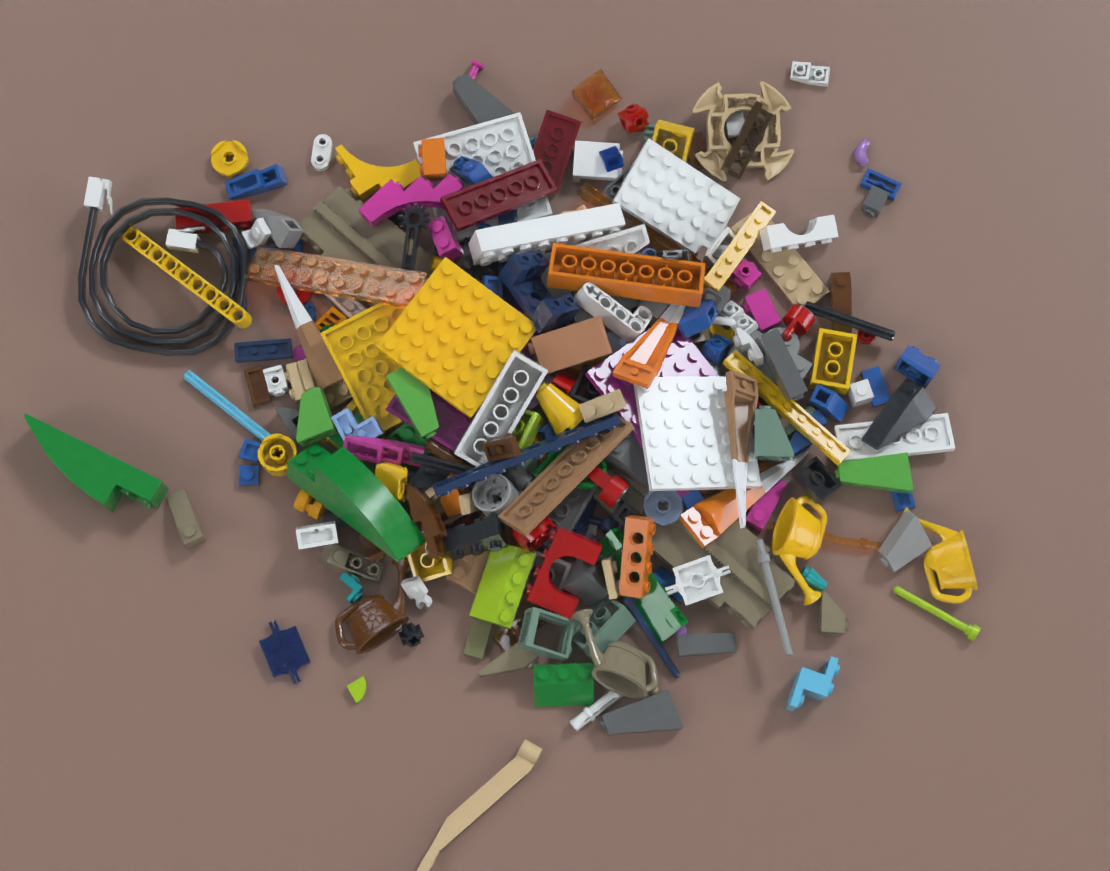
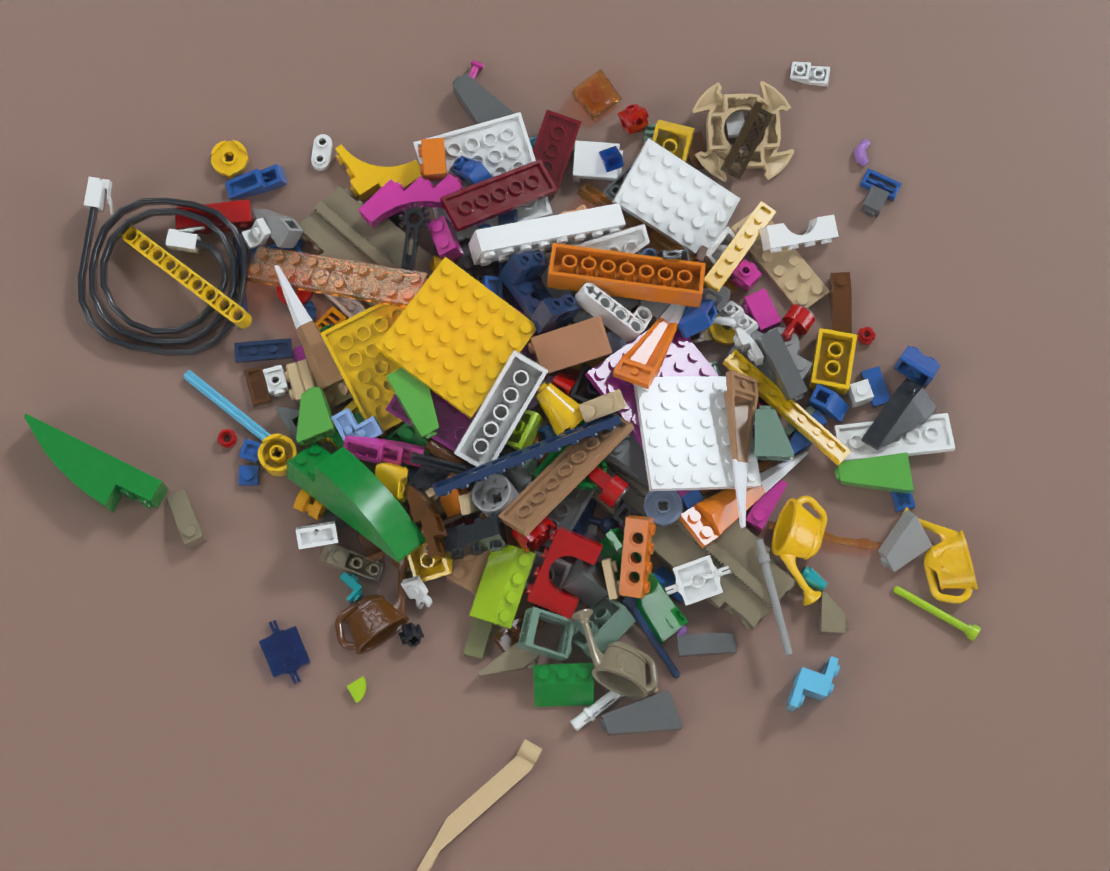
(224, 433): none -> red plate
(501, 447): reddish brown slope -> none
(716, 349): blue brick -> none
(816, 480): black plate -> none
(850, 321): black axle -> none

